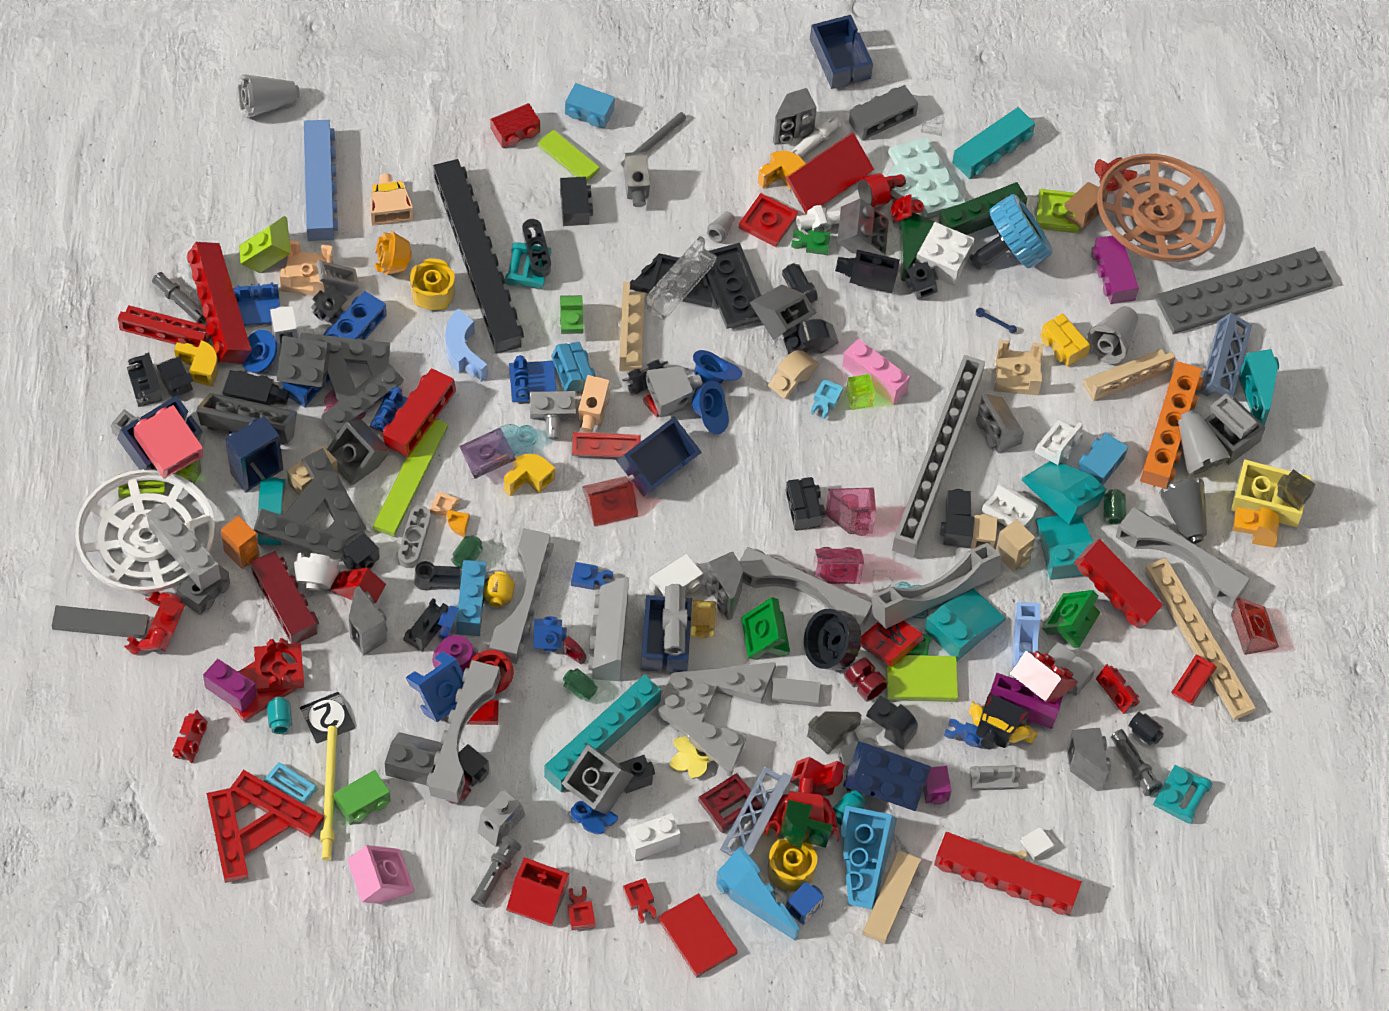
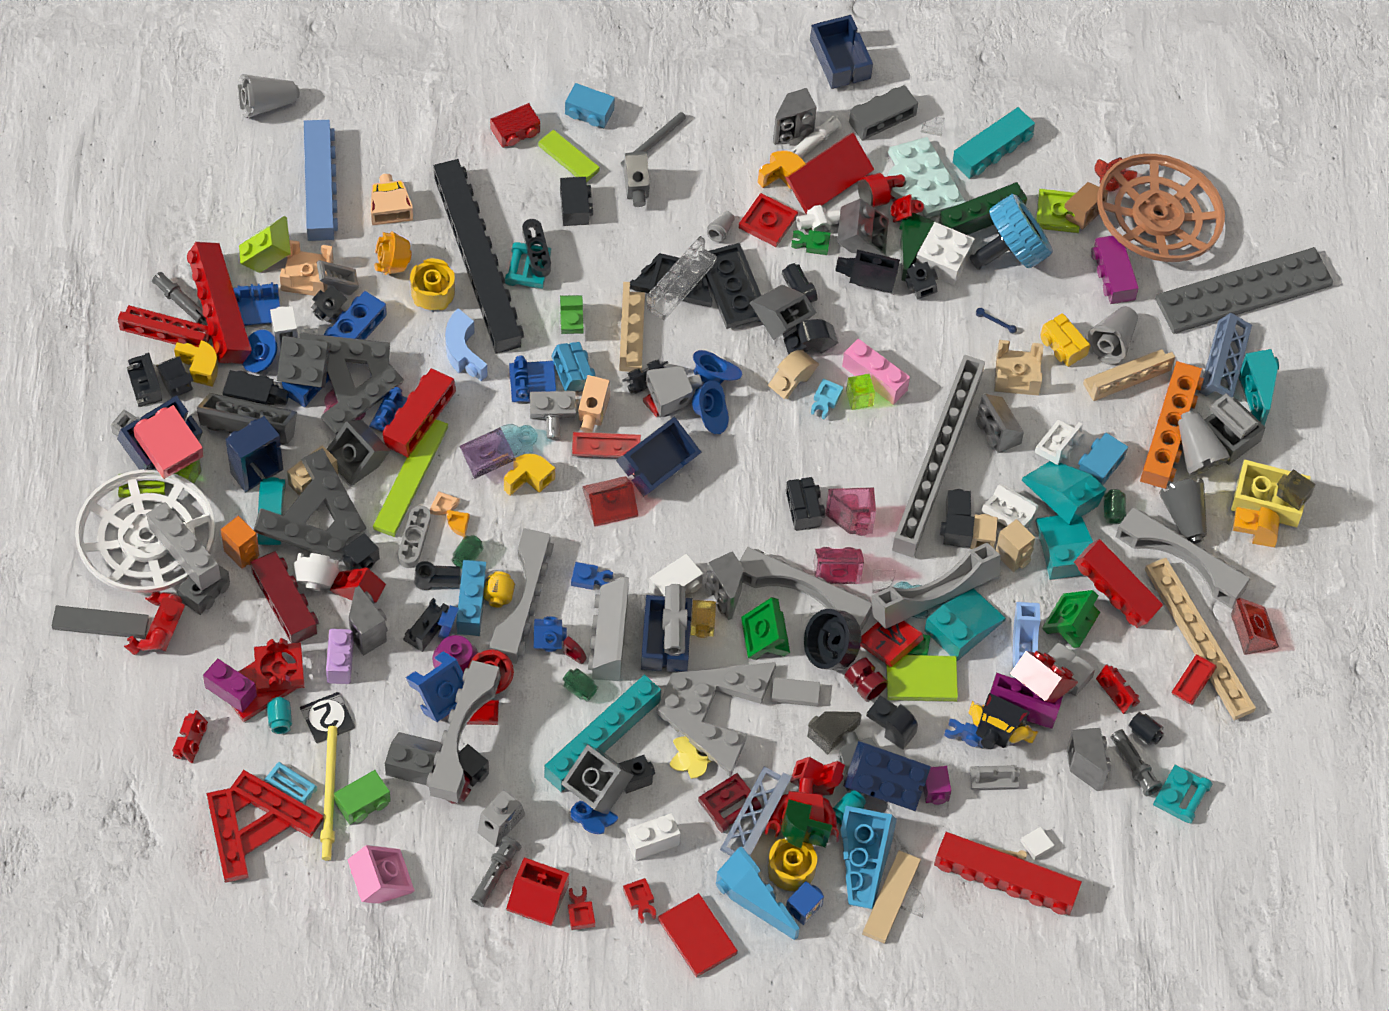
(339, 656): none -> lavender brick

